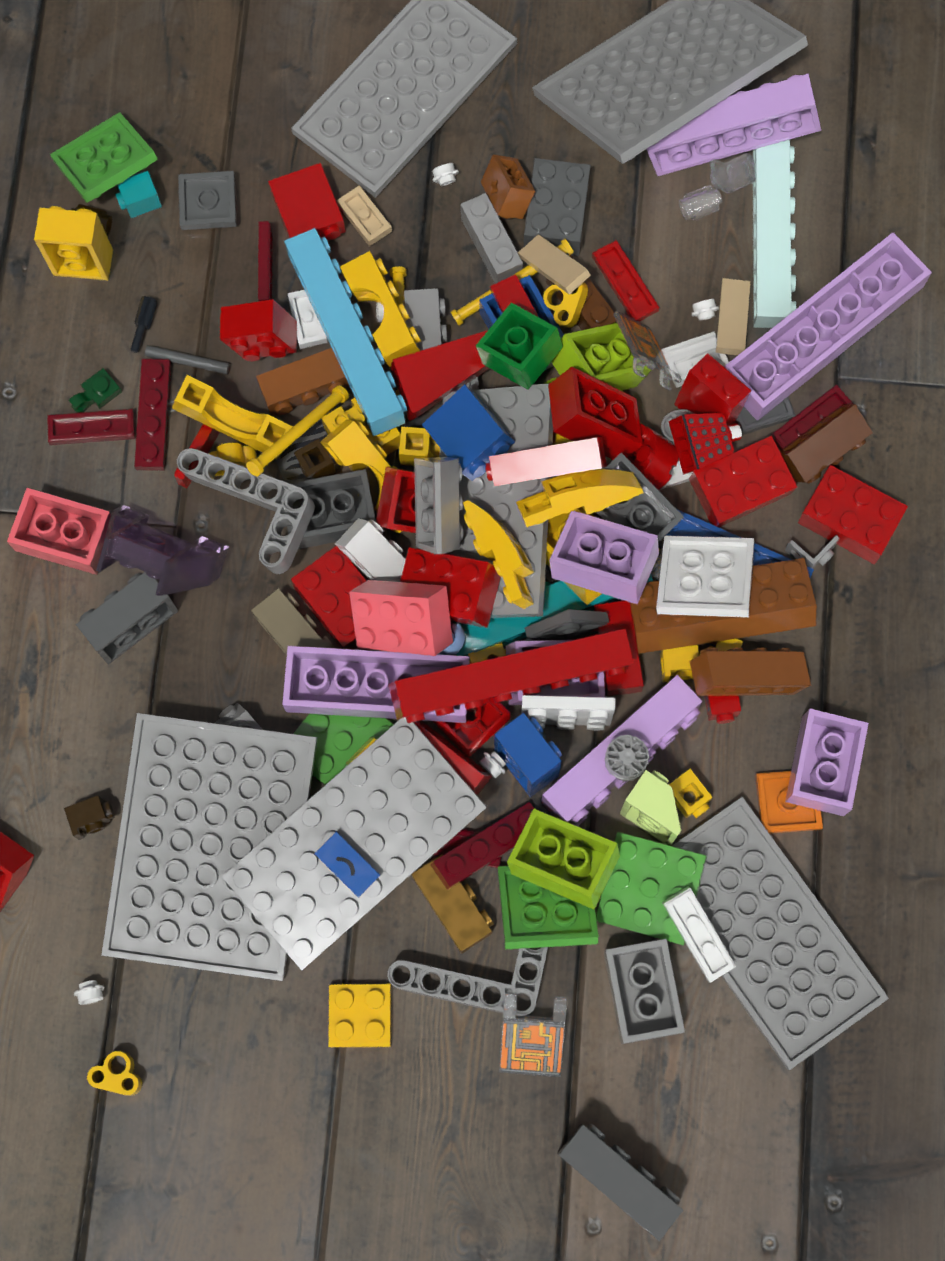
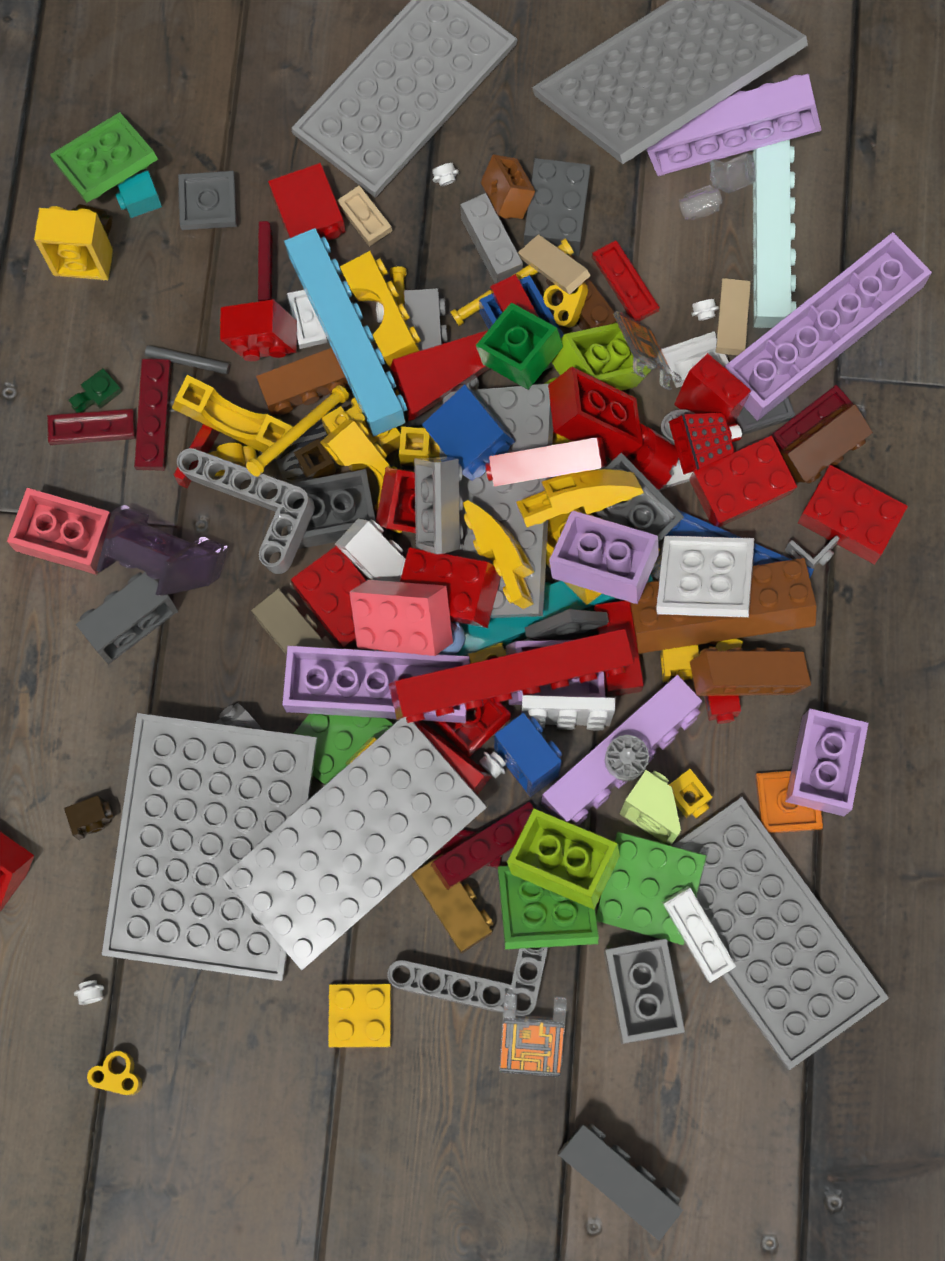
(143, 320): black axle -> none
(347, 864): blue tile -> none

